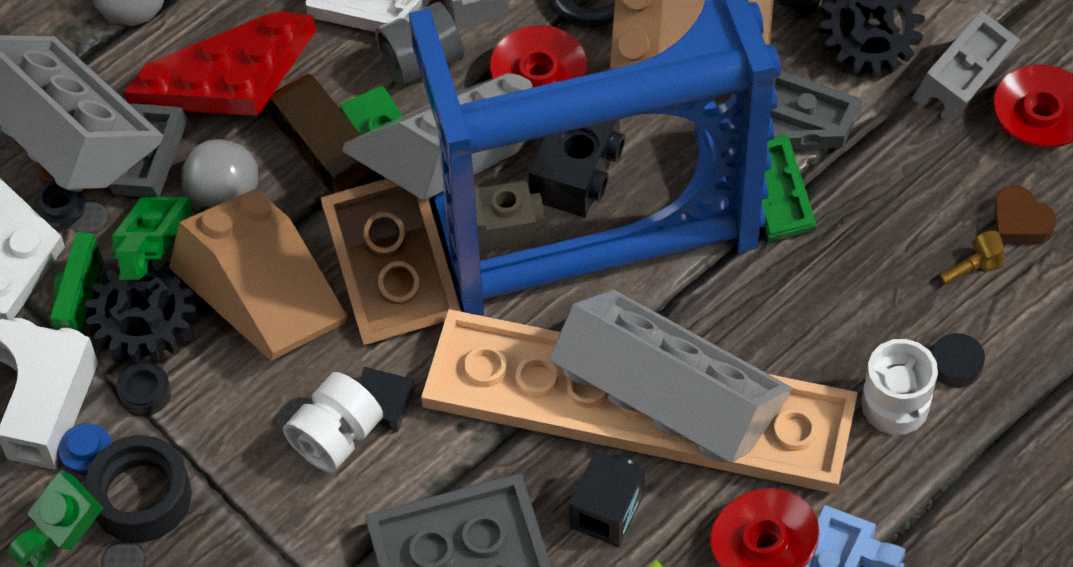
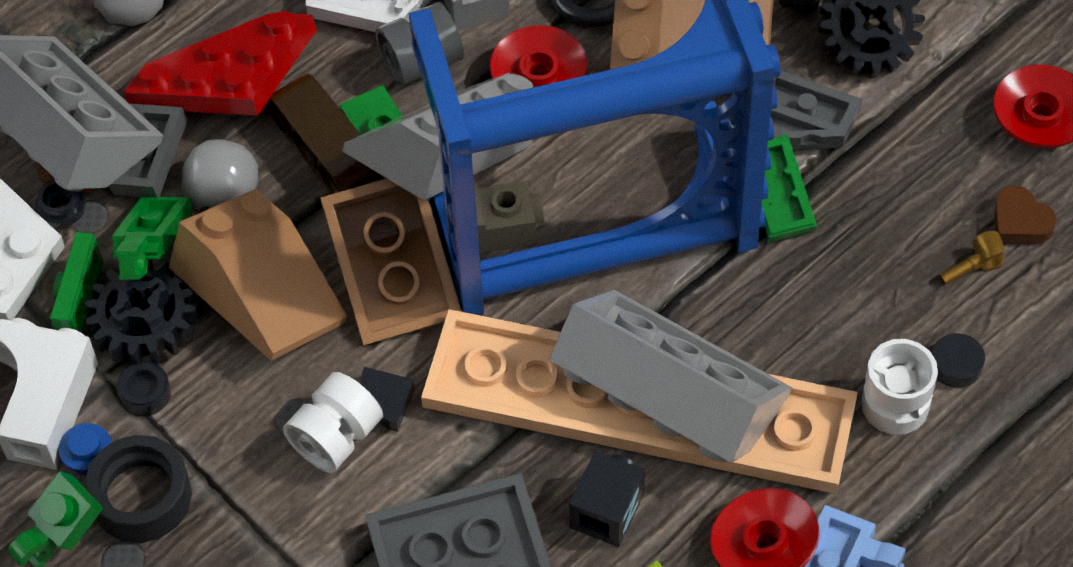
(572, 182): black brick -> none
(966, 64): light grey hinge -> none

